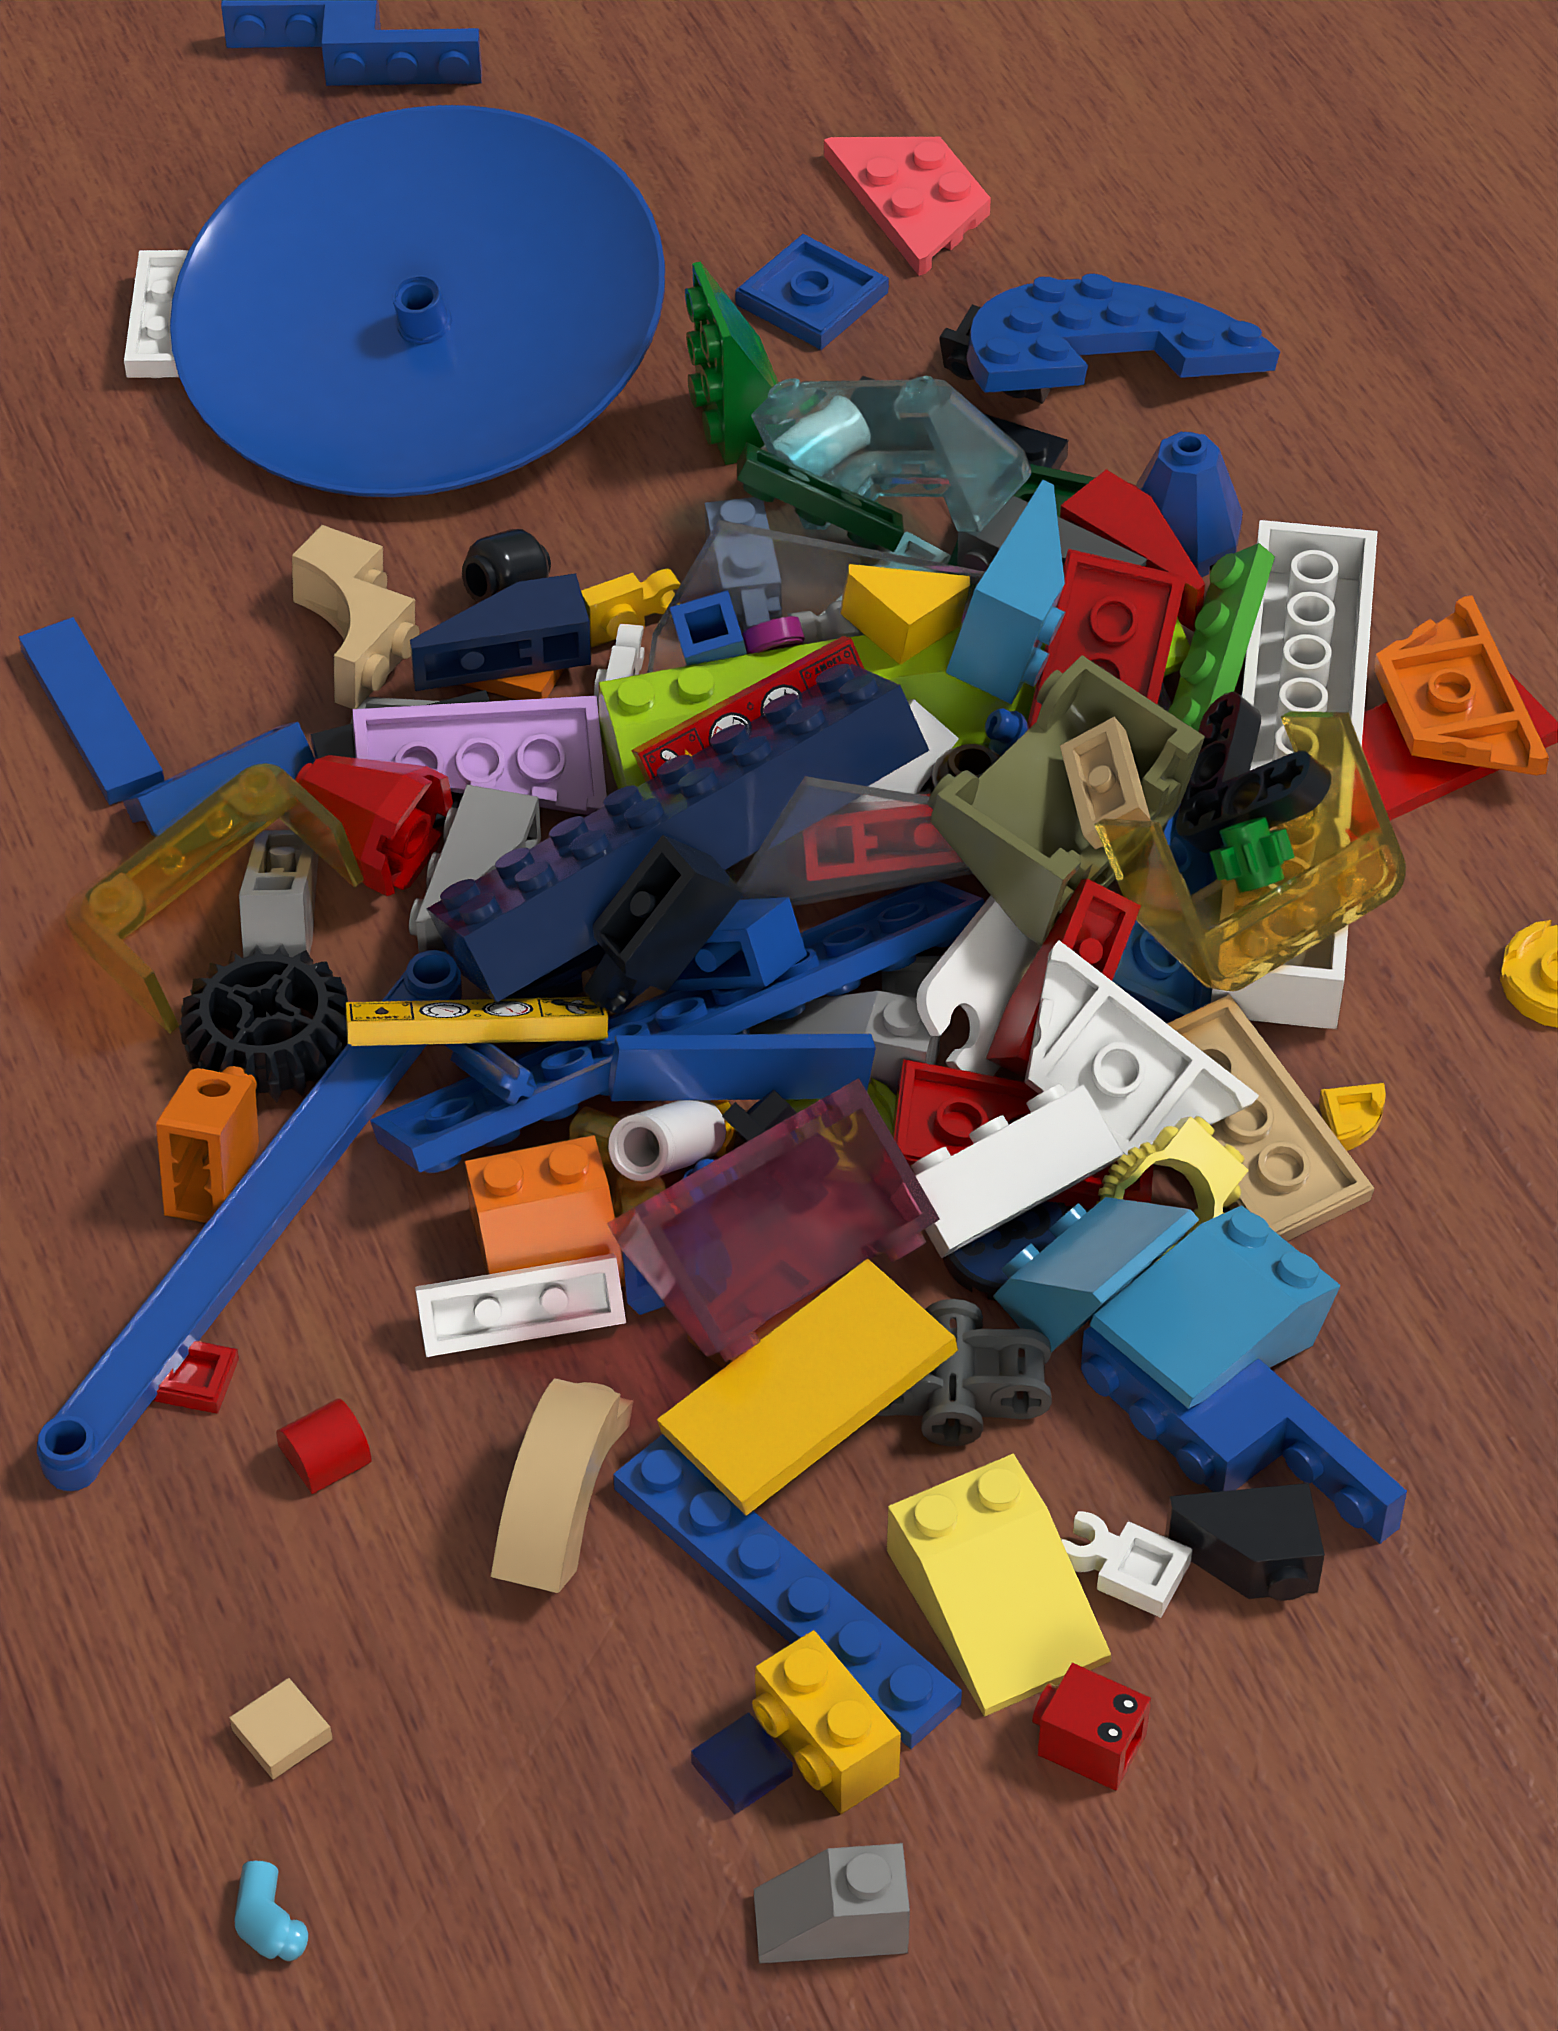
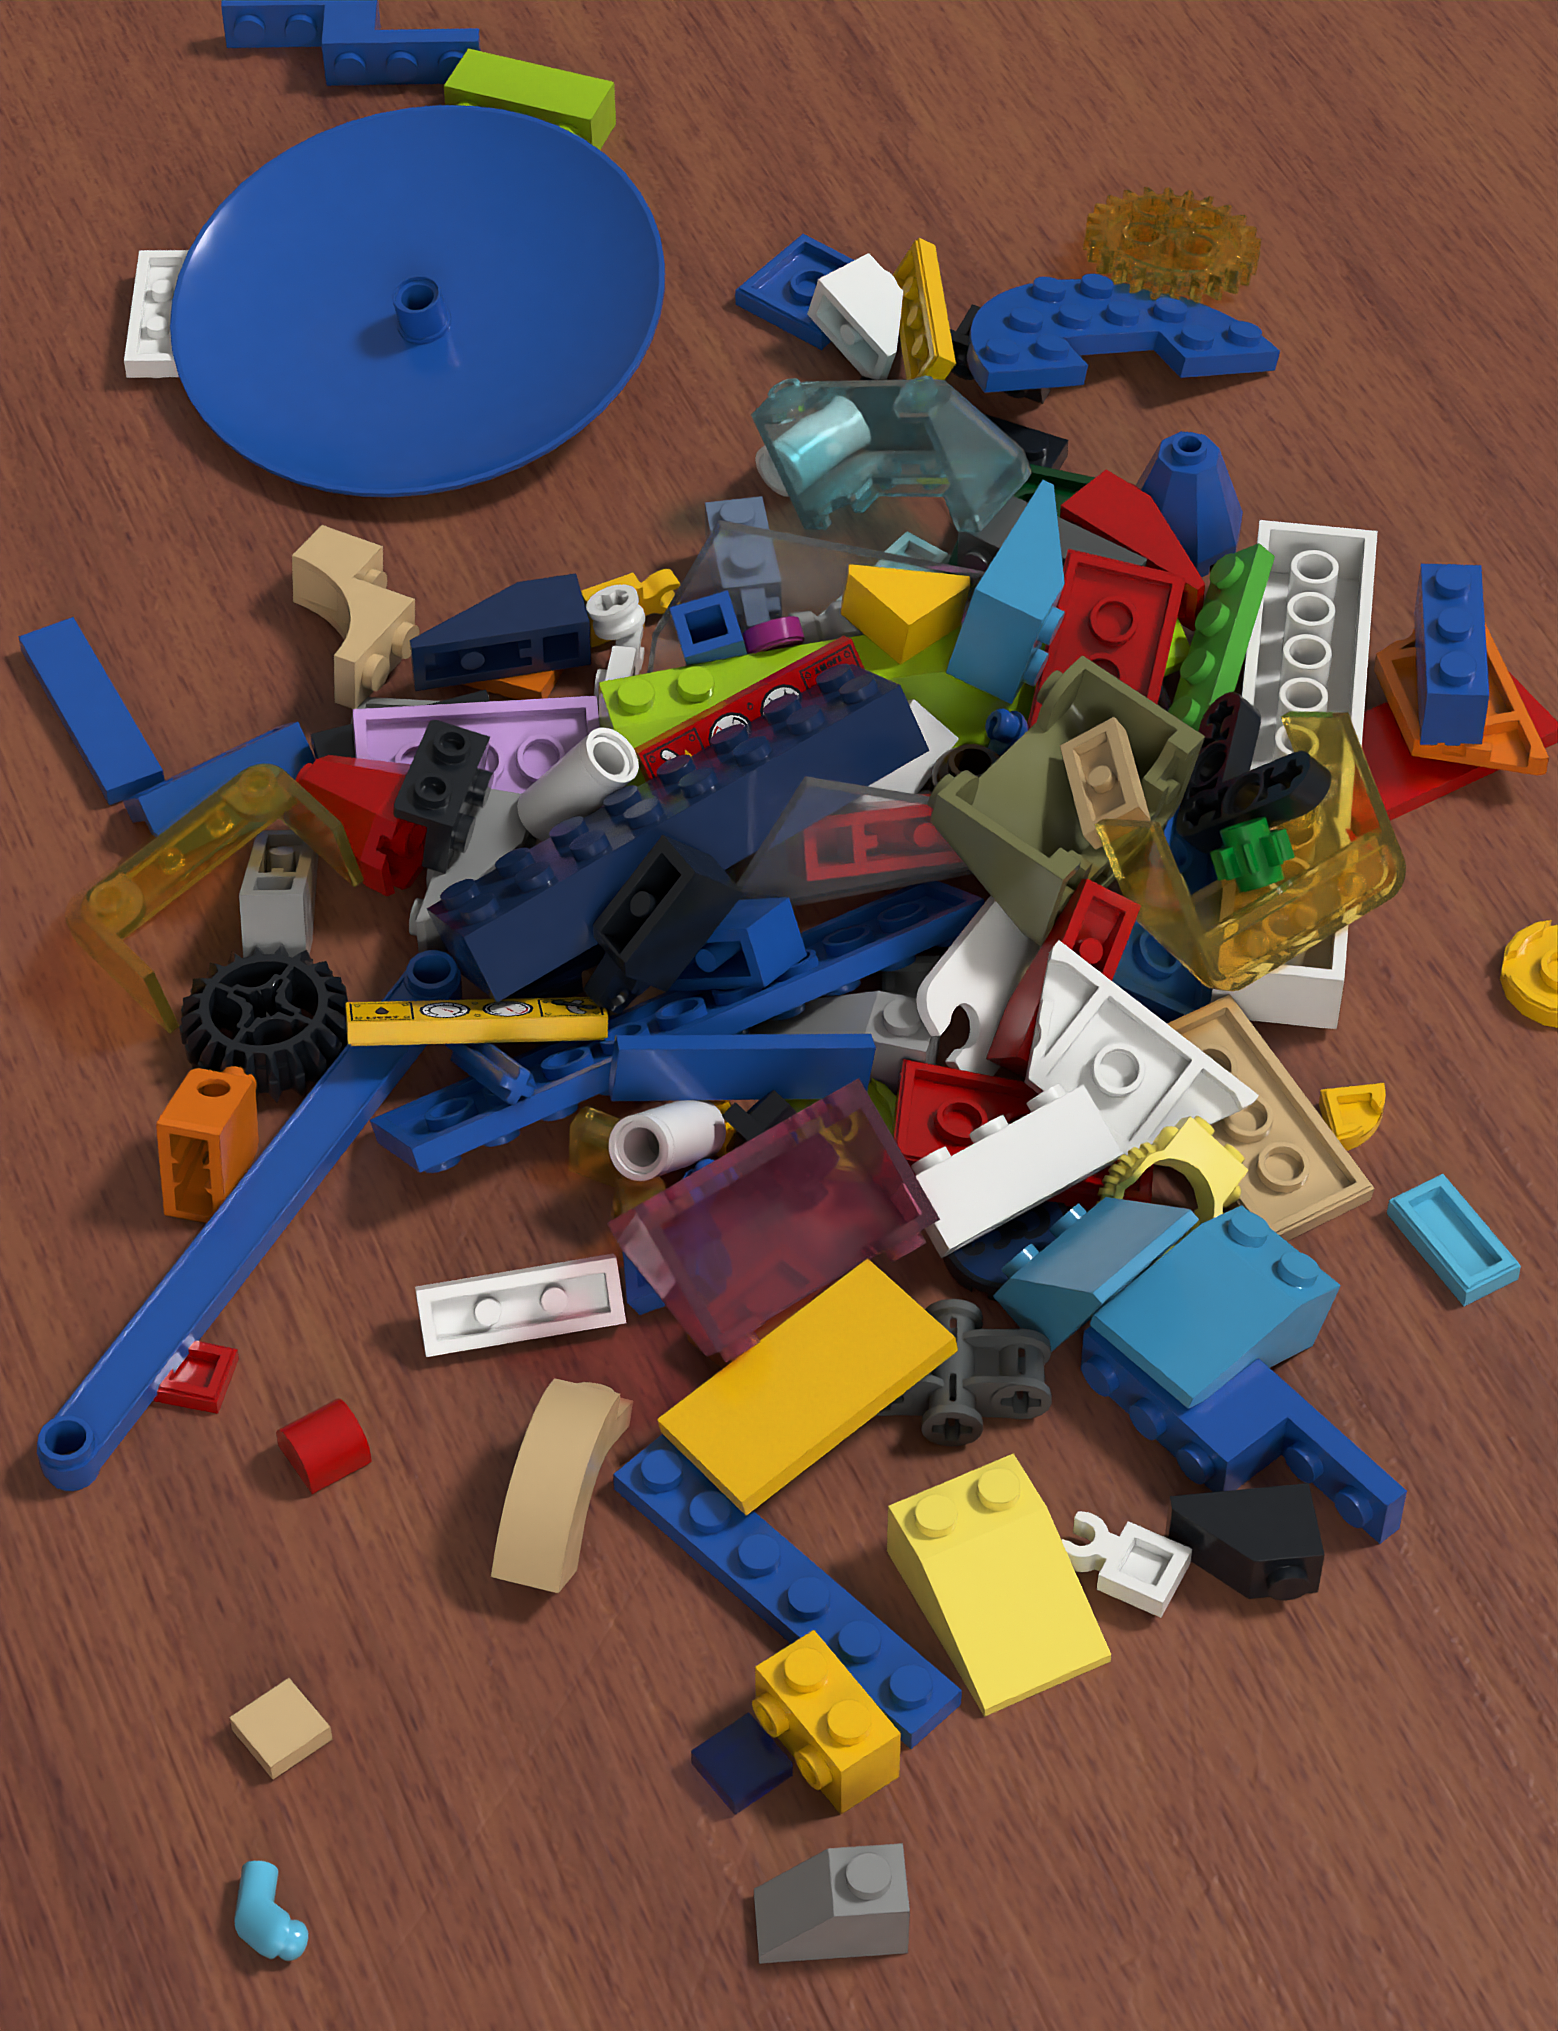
(443, 788): none -> black bracket
(503, 561): black head -> none
(541, 1206): orange slope -> none
(550, 94): none -> lime brick
(578, 782): none -> white pin
(615, 612): none -> white bush
(729, 365): green slope -> none
(819, 499): dark green plate -> none
(860, 314): none -> white slope
(911, 191): coral wing -> none
(924, 317): none -> yellow tile
(1091, 1725): red brick -> none
(1172, 244): none -> clear yellow gear
(1451, 654): none -> blue brick
(1453, 1239): none -> medium azure tile

